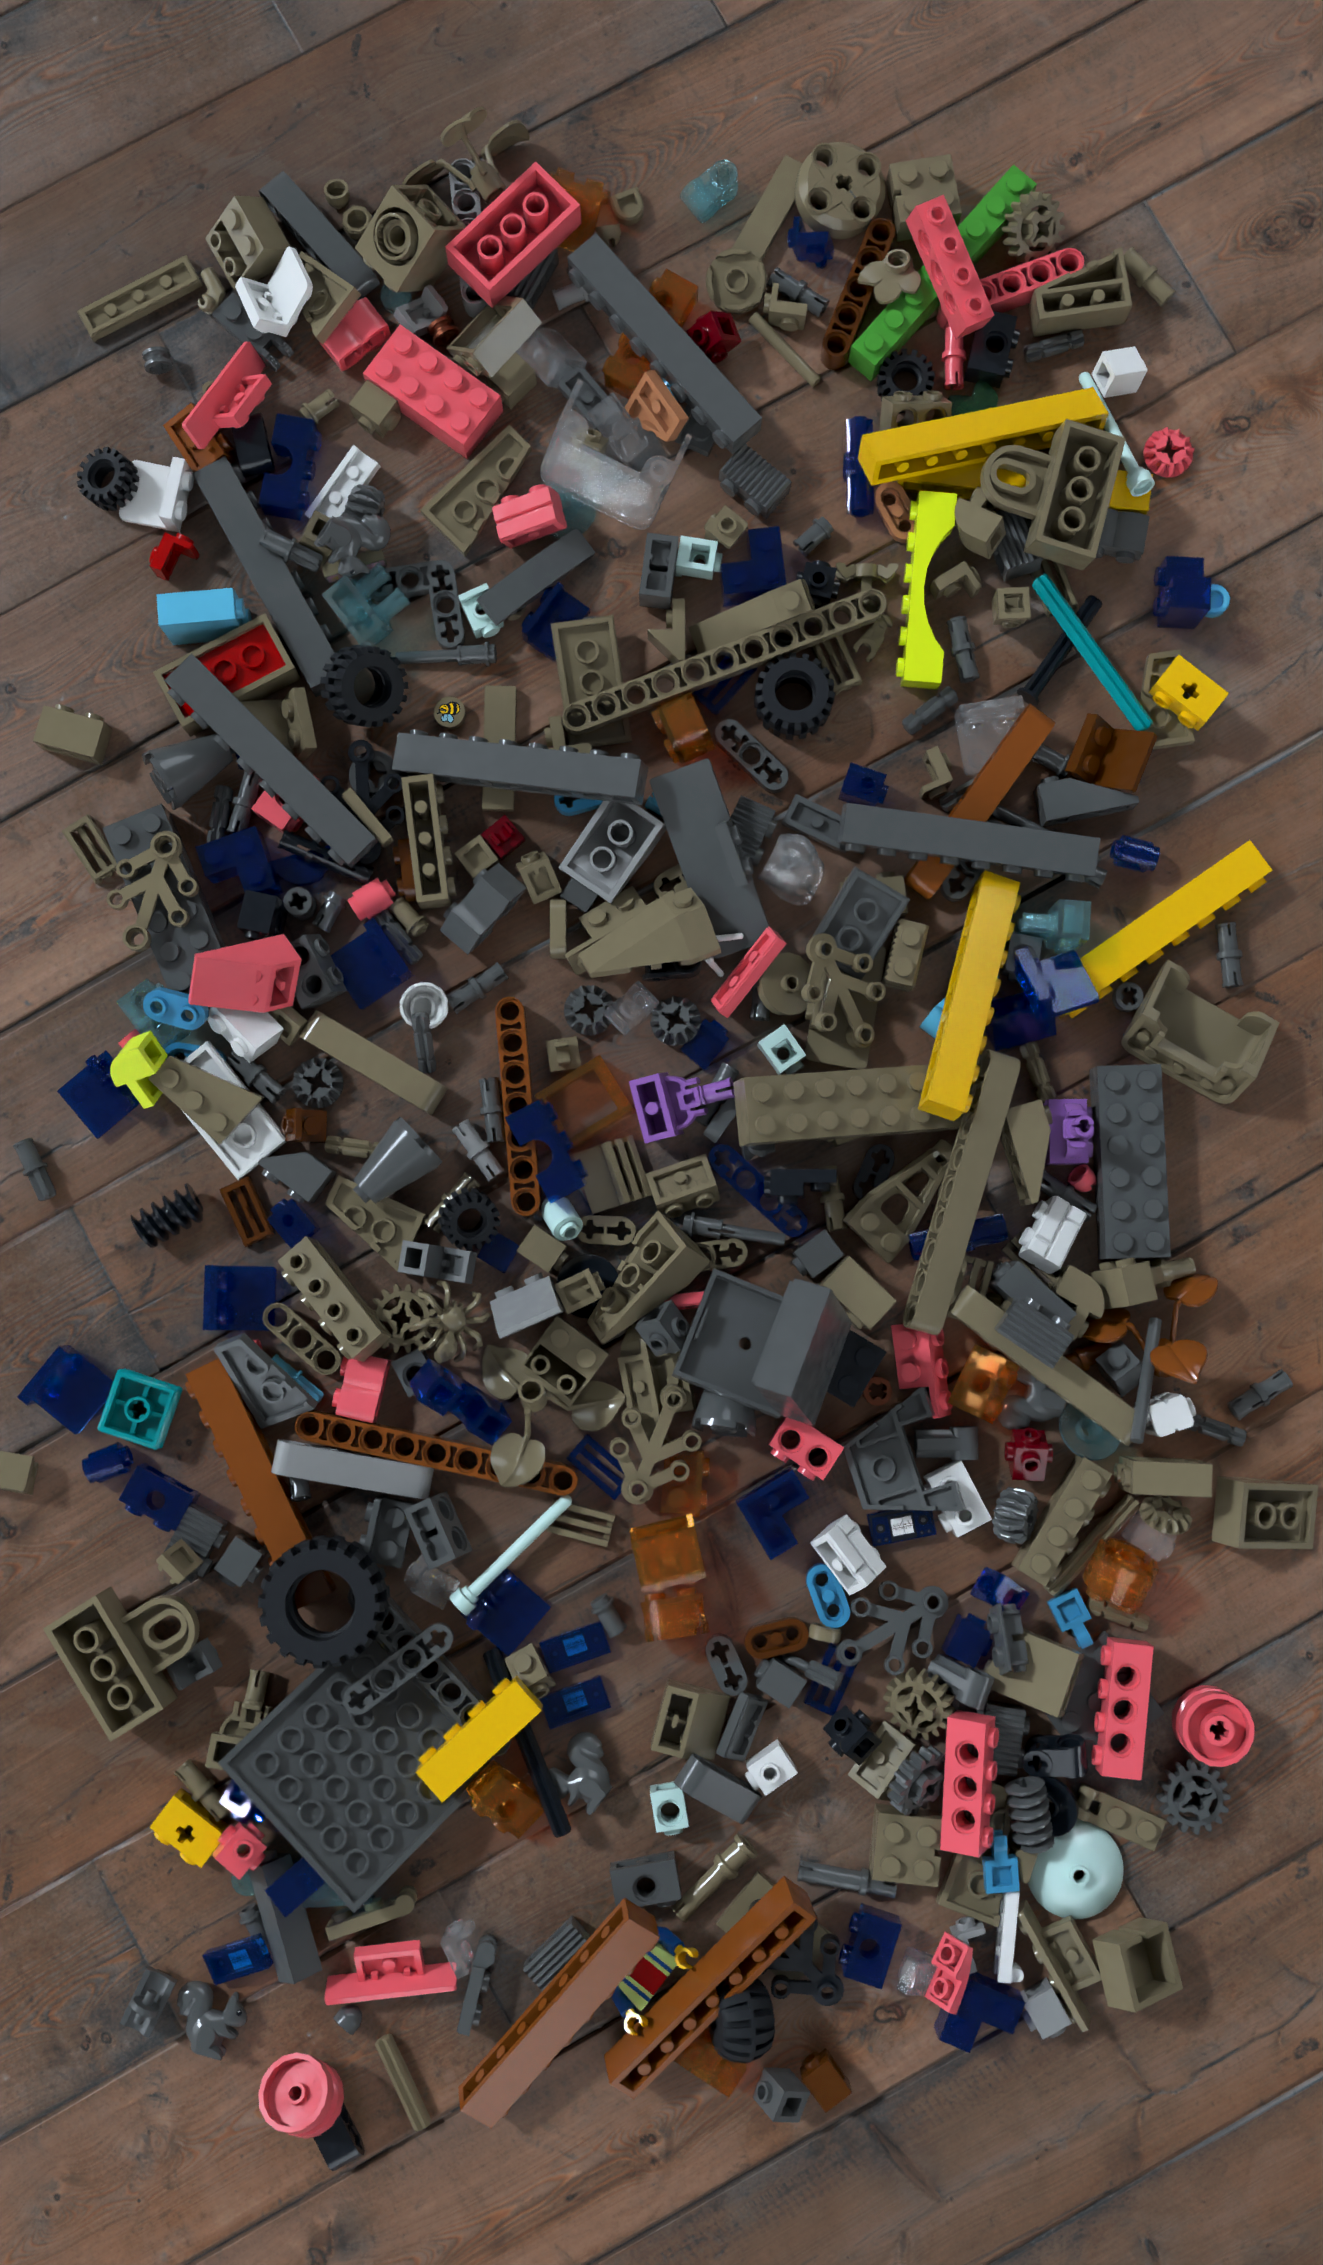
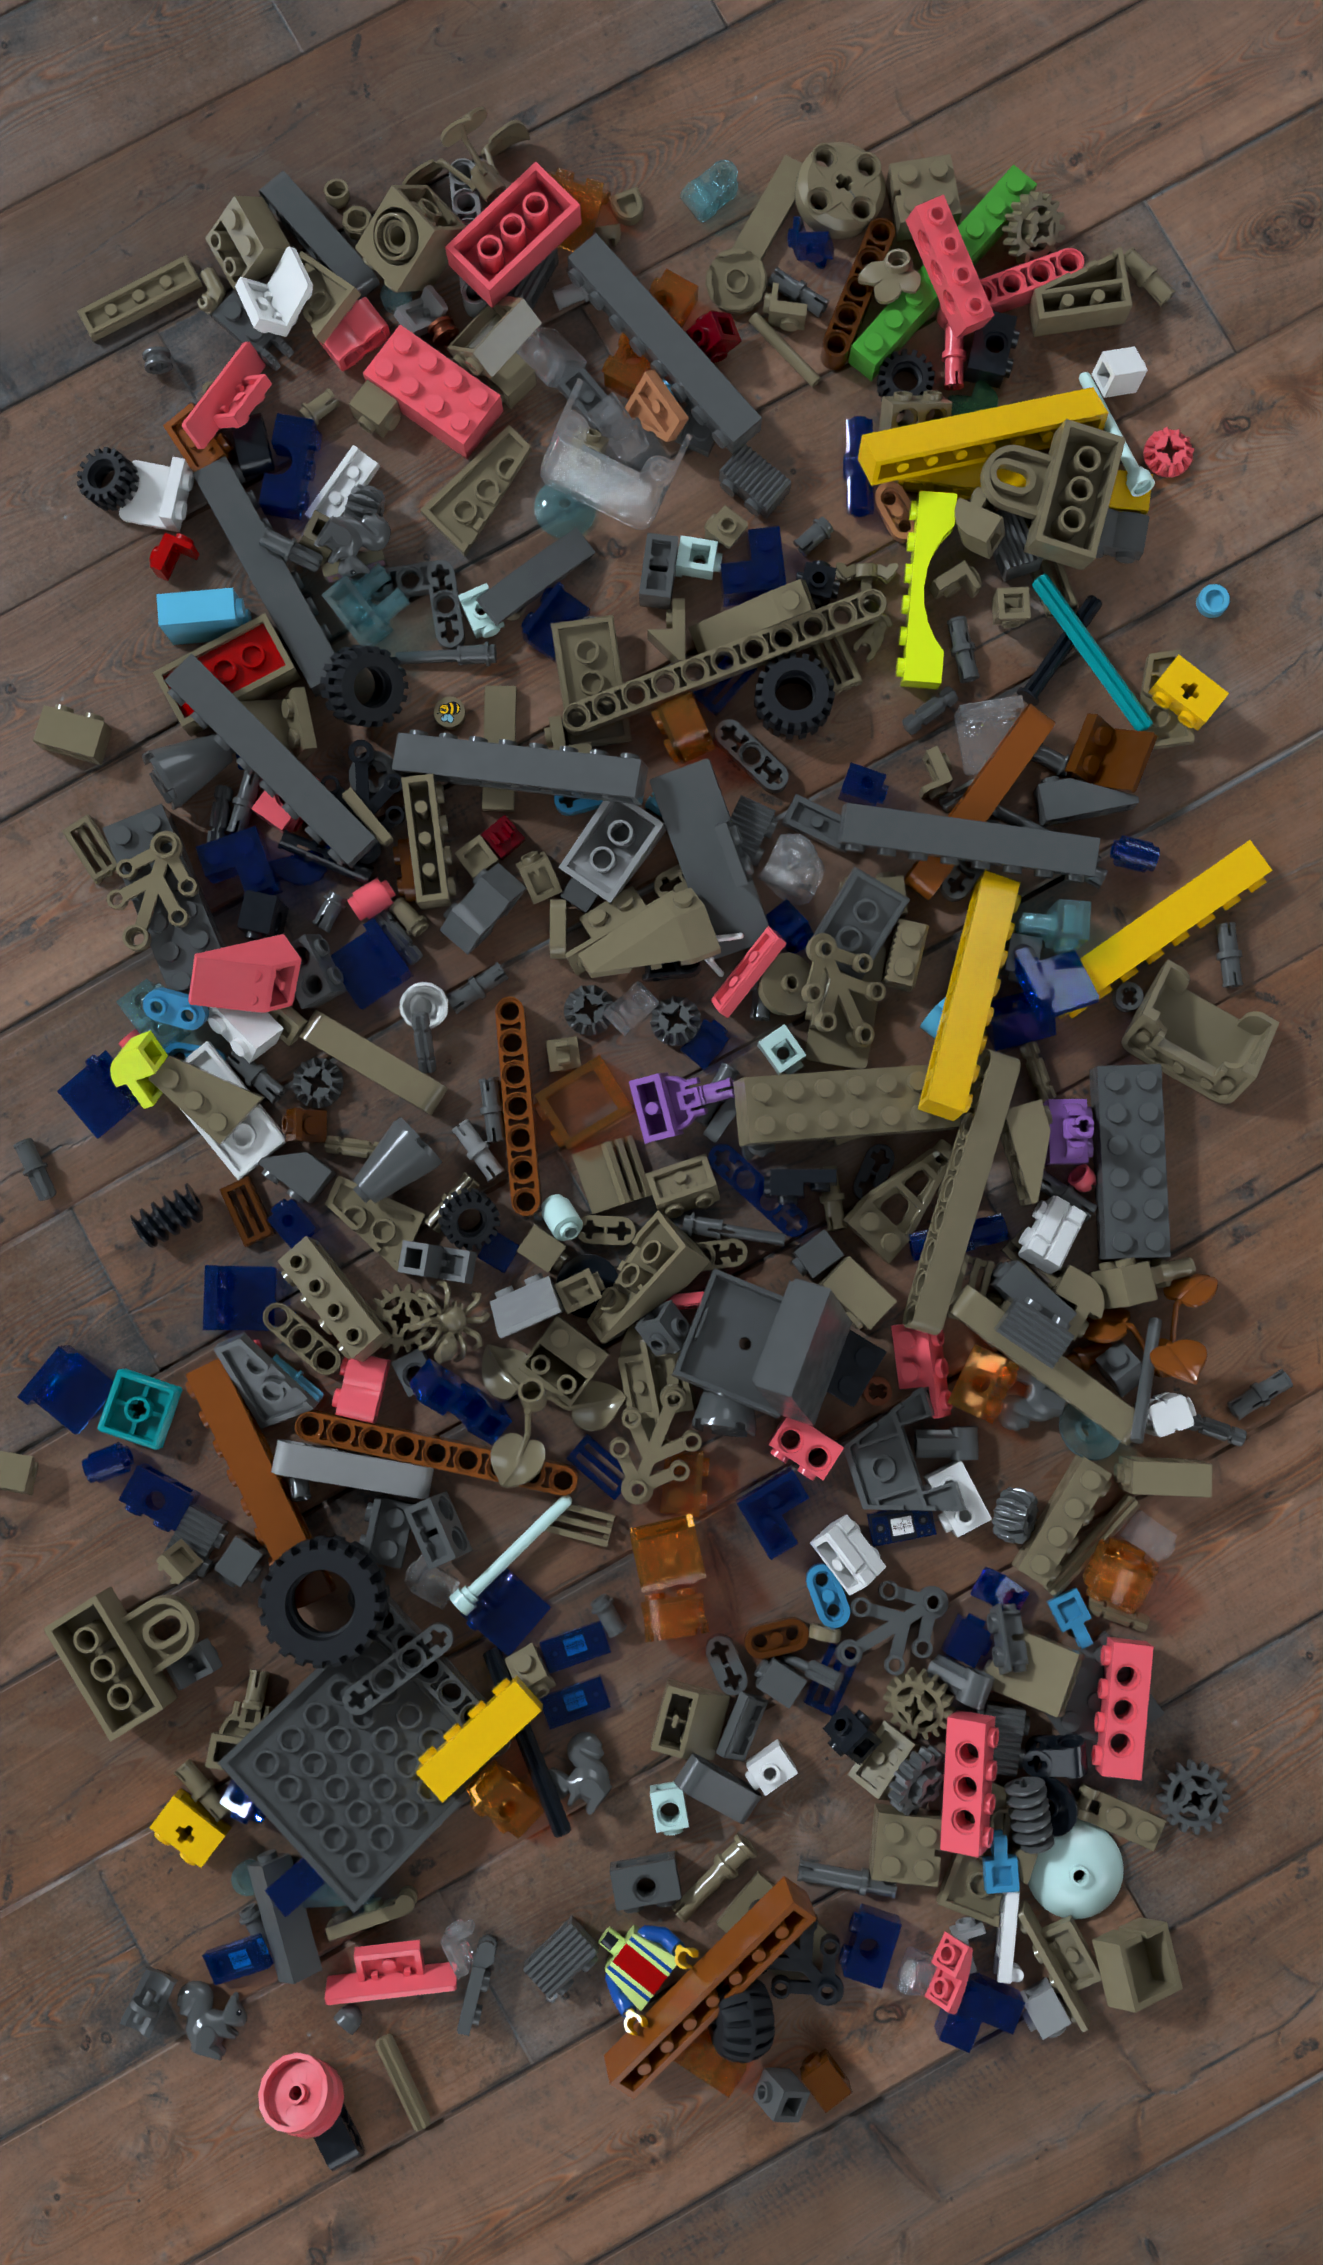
(249, 1858): coral brick -> none
(290, 903): dark grey bush -> none
(529, 516): coral brick -> none
(538, 1123): clear blue arch -> none
(558, 2013): dark orange brick -> none
(791, 926): none -> clear blue bracket
(1028, 1454): dark red brick -> none
(1053, 346): dark grey axle -> none
(1156, 1515): dark tan gear -> none
(1182, 592): clear blue brick -> none
(1232, 1729): coral wheel -> none
(1264, 1513): dark tan slope -> none

